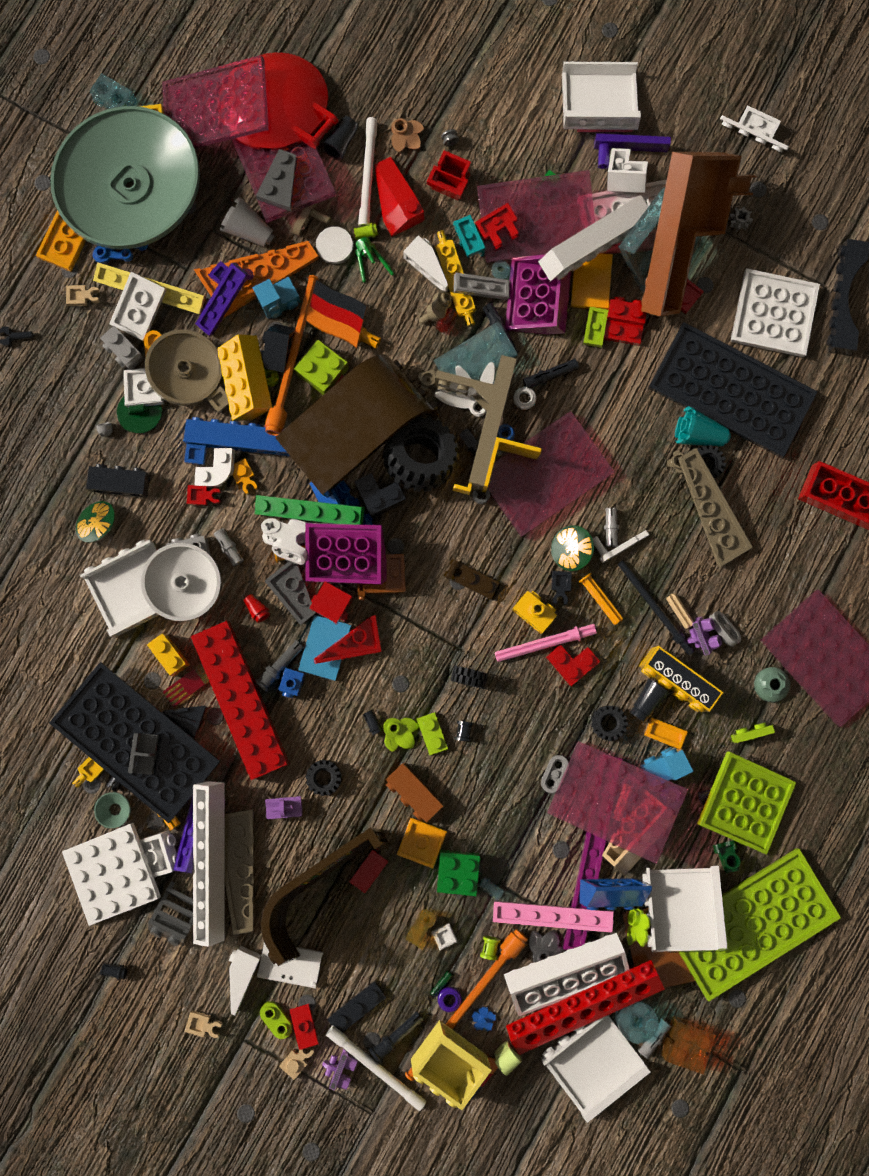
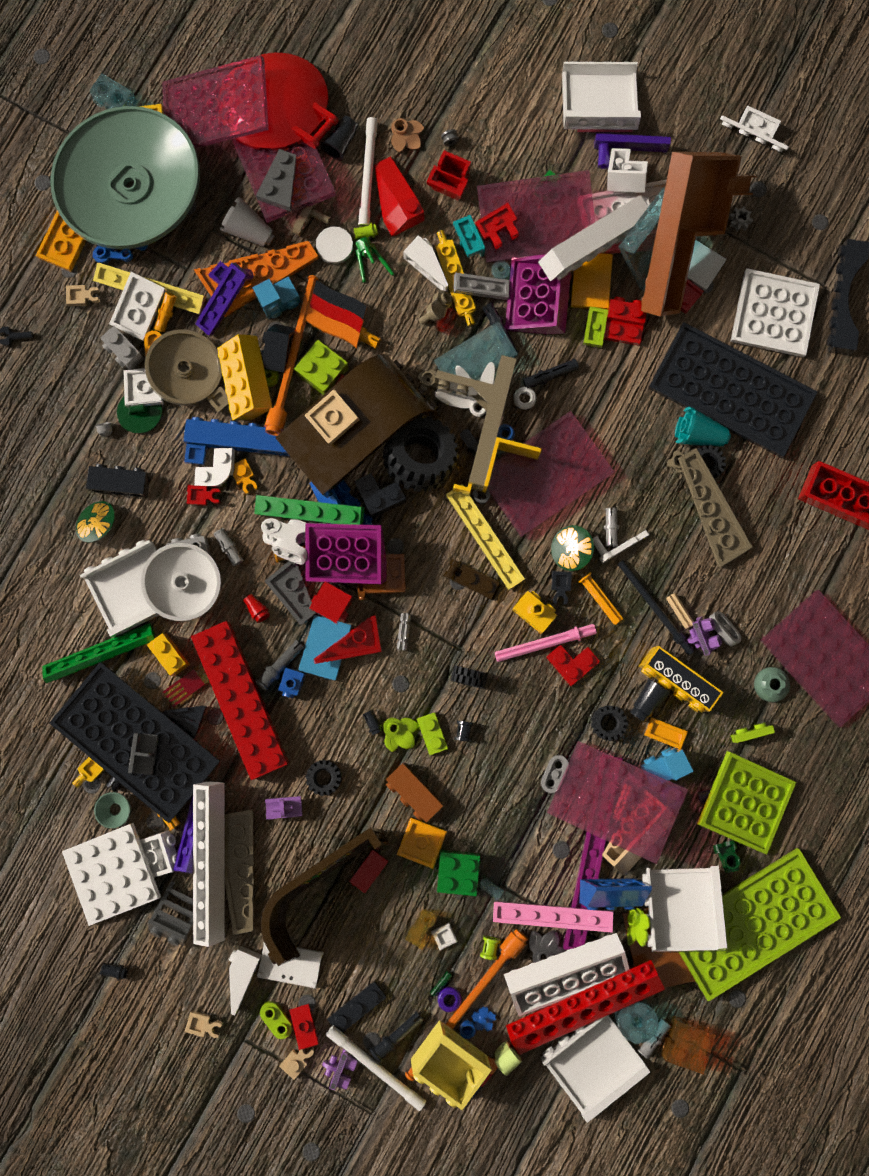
(98, 653): none -> green plate
(165, 312): none -> light orange pin
(332, 417): none -> tan plate
(403, 633): none -> light grey axle
(466, 1031): none -> blue hinge
(486, 538): none -> light yellow plate
(704, 265): none -> white tile

